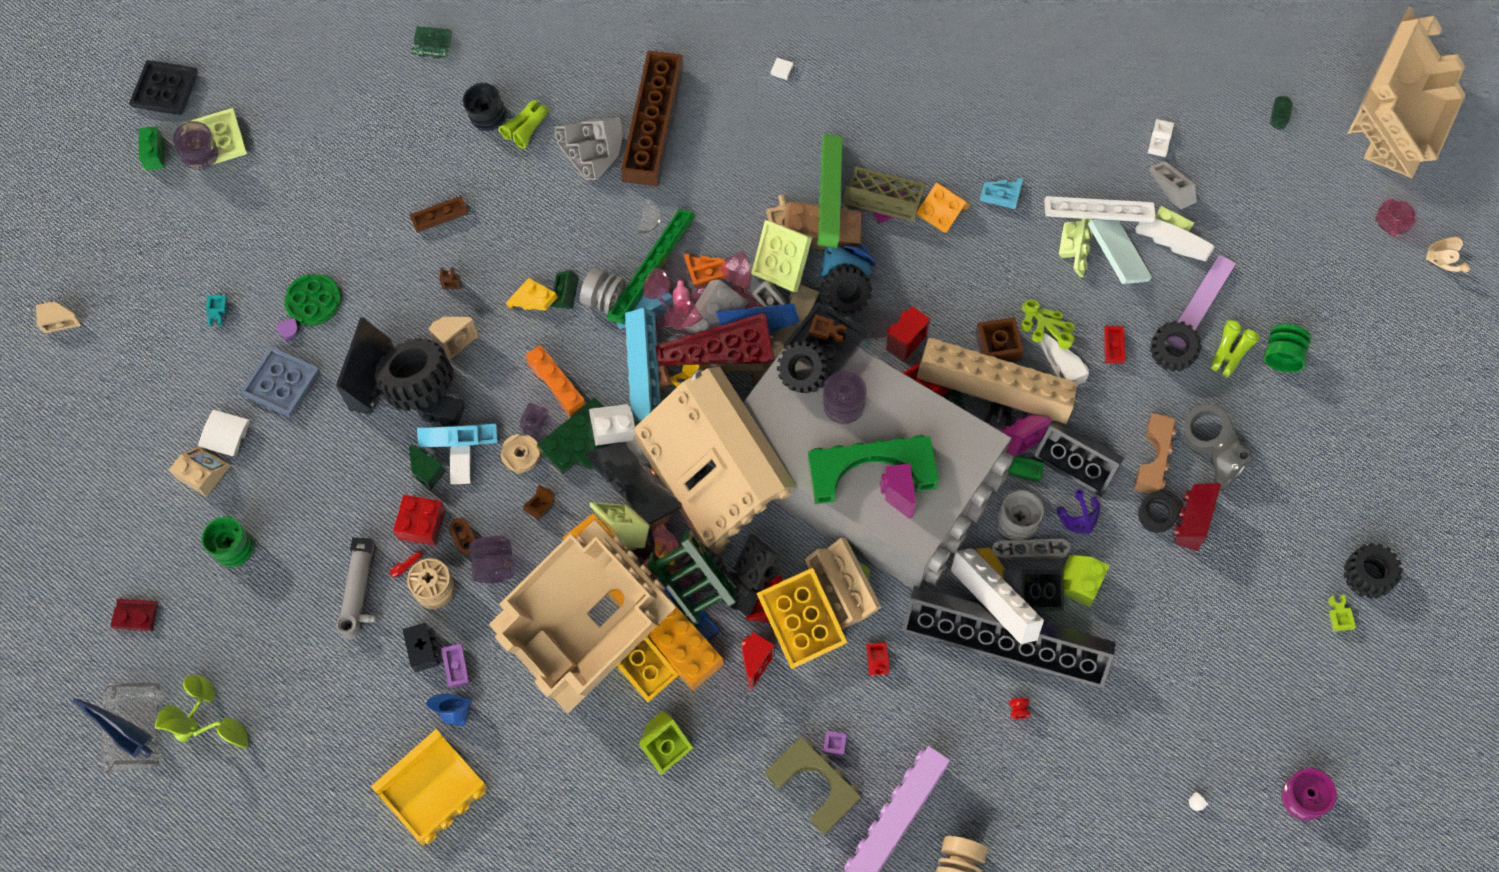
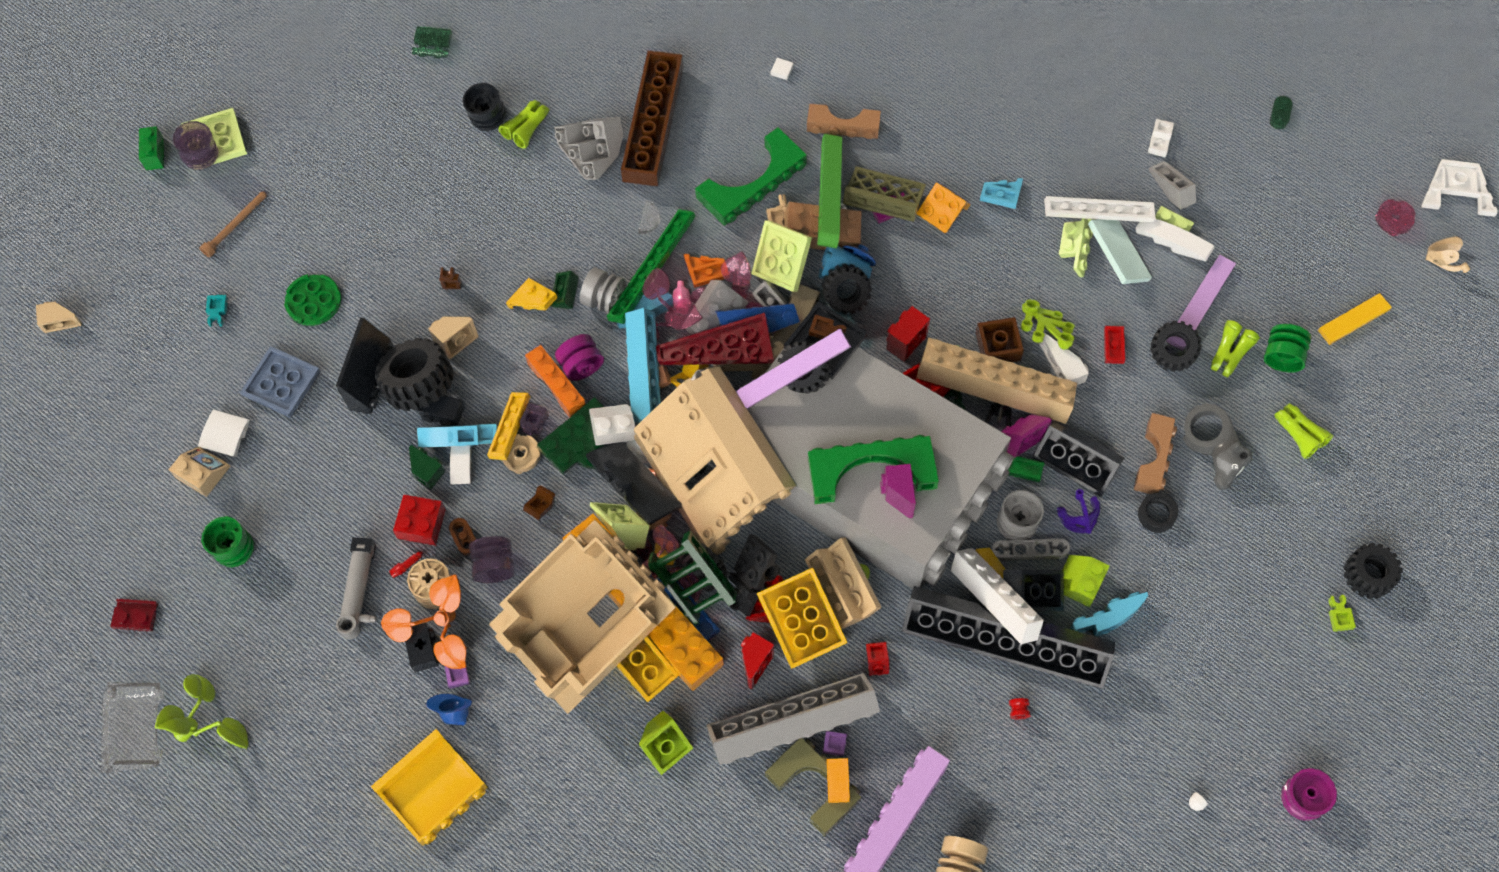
(124, 733): dark blue piece -> none
(163, 87): black plate -> none
(209, 248): none -> medium nougat piece
(288, 329): medium lavender tile -> none
(438, 214): reddish brown plate -> none
(443, 593): none -> orange plant
(508, 426): none -> yellow tile
(579, 357): none -> magenta wheel
(729, 202): none -> green arch
(792, 718): none -> light grey brick
(793, 368): none -> lavender tile
(822, 121): none -> medium nougat arch
(838, 780): none -> light orange tile
(841, 406): clear purple wheel -> none
(1116, 614): none -> medium azure slope
(1196, 515): dark red slope -> none
(1304, 431): none -> lime piece
(1354, 319): none -> yellow tile
(1410, 98): tan panel -> none
(1460, 180): none -> white wing

